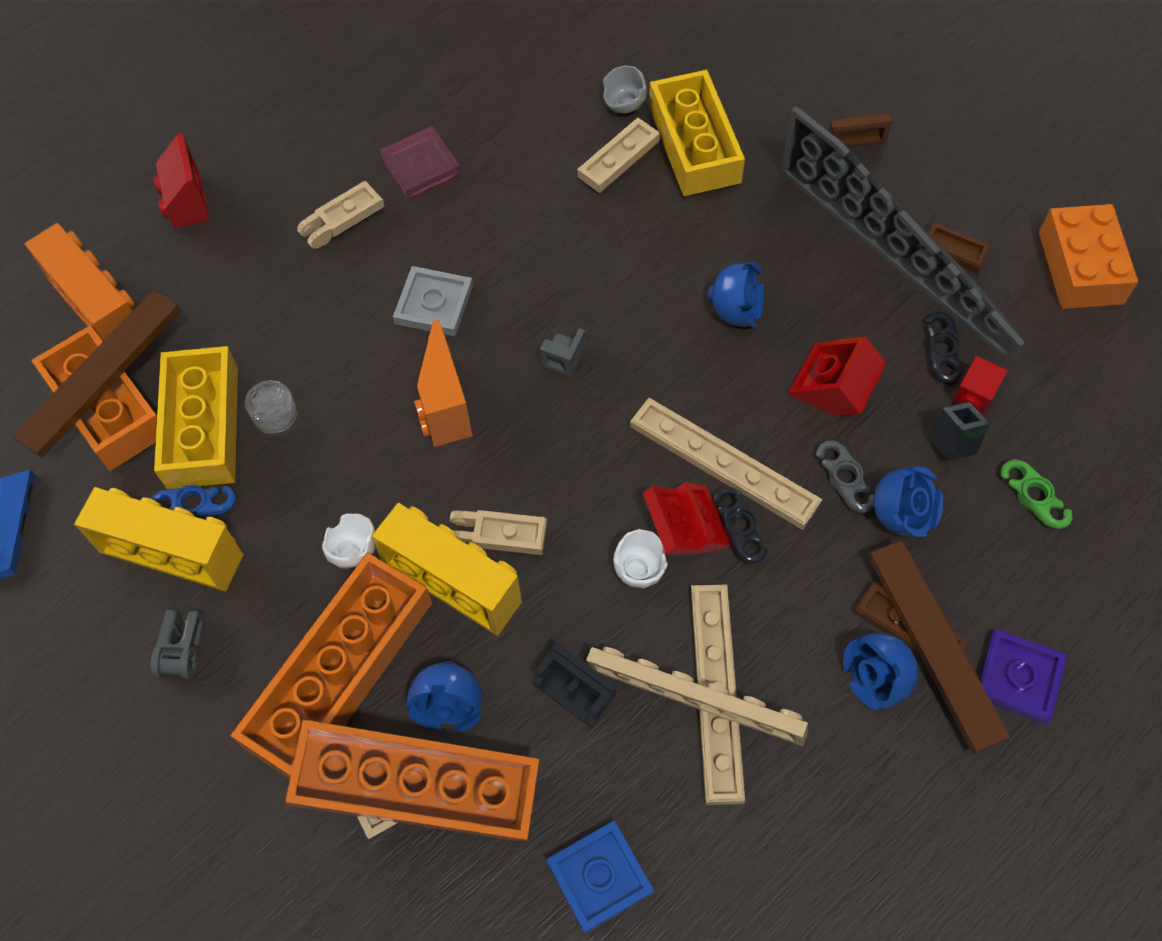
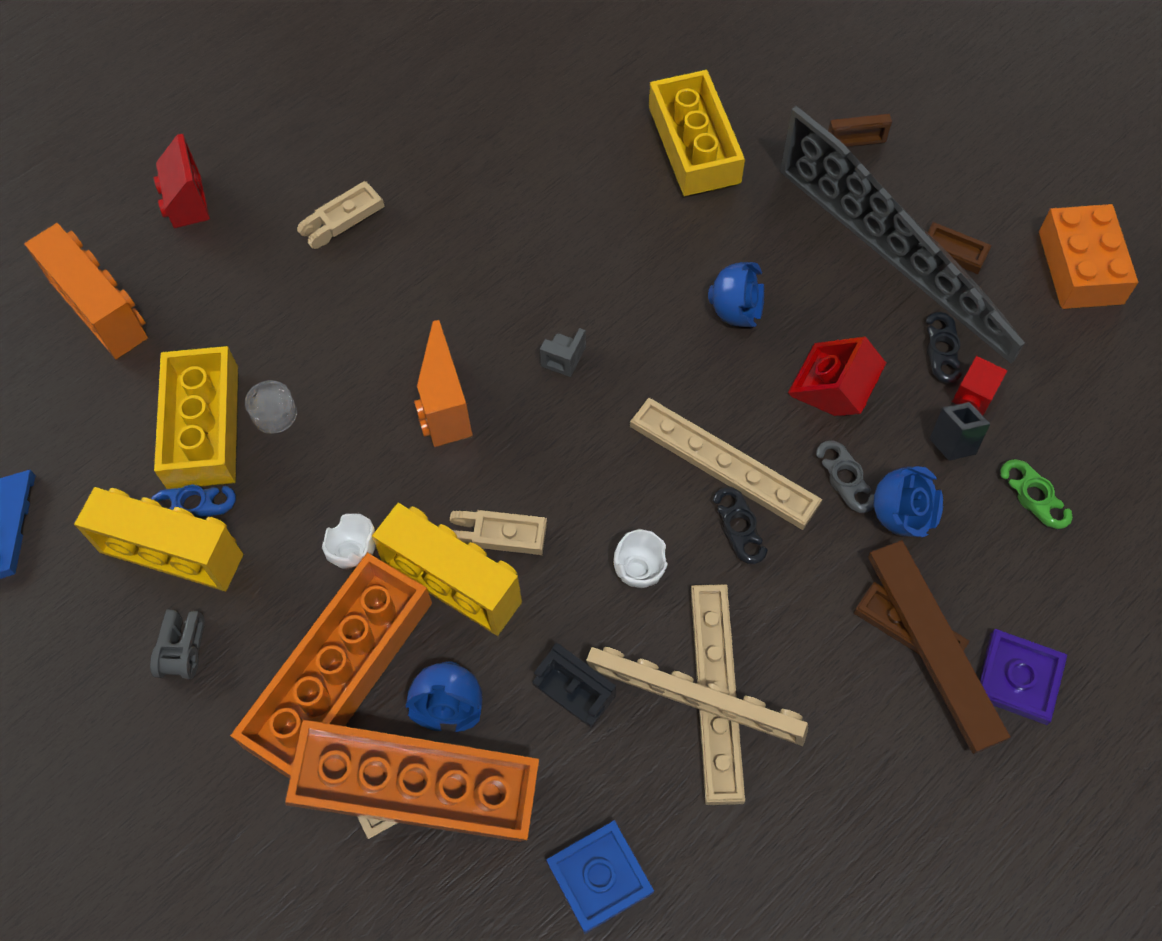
(96, 374): reddish brown tile -> none
(120, 420): orange brick -> none
(420, 161): clear pink tile -> none
(433, 297): light grey tile -> none
(618, 155): tan plate -> none
(624, 89): light grey hair -> none
(686, 519): red slope -> none
(881, 668): blue cylinder -> none

